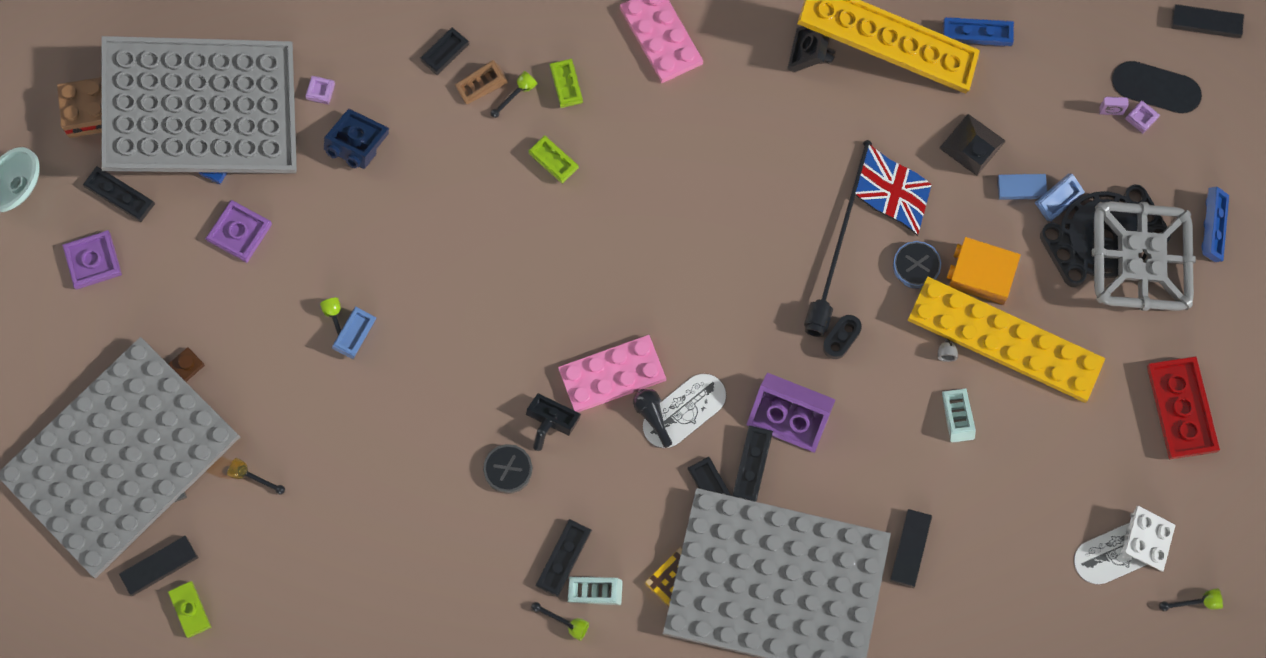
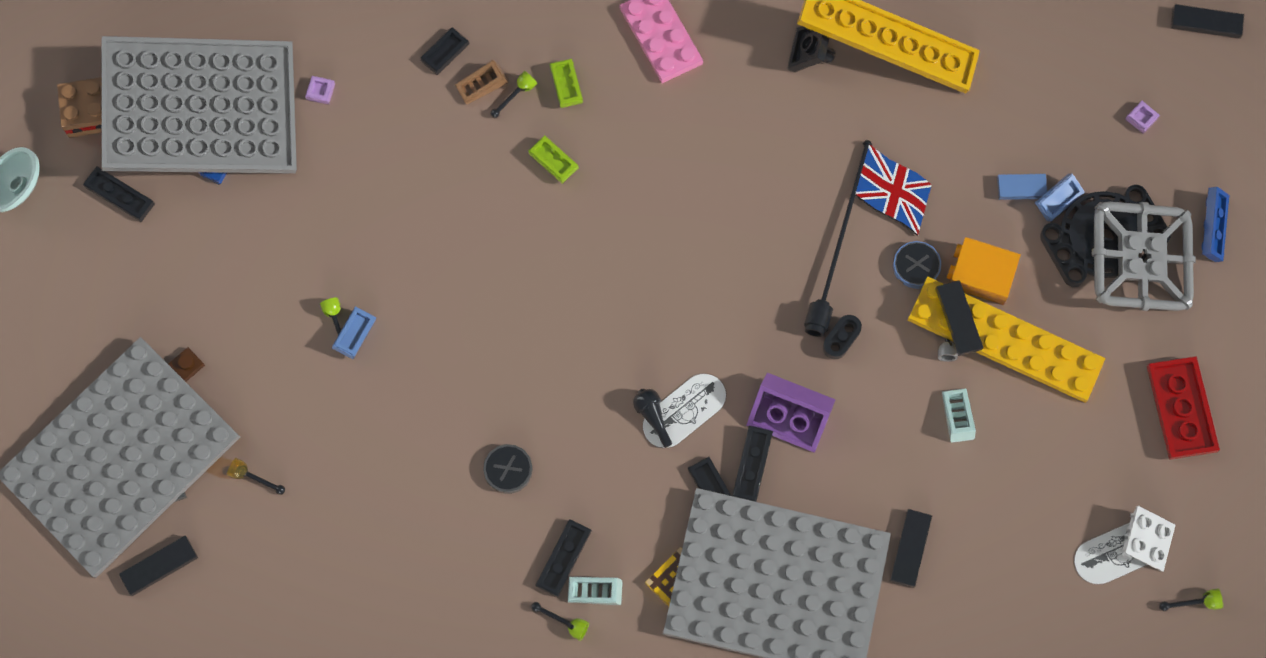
(92, 259): medium lavender tile -> none
(189, 609): lime plate -> none
(239, 231): medium lavender tile -> none
(355, 139): dark blue plate -> none
(551, 415): black plate -> none
(612, 373): bright pink plate -> none
(959, 318): none -> black tile
(972, 144): black slope -> none
(979, 31): blue plate -> none
(1113, 105): lavender tile -> none
(1157, 87): black sticker -> none

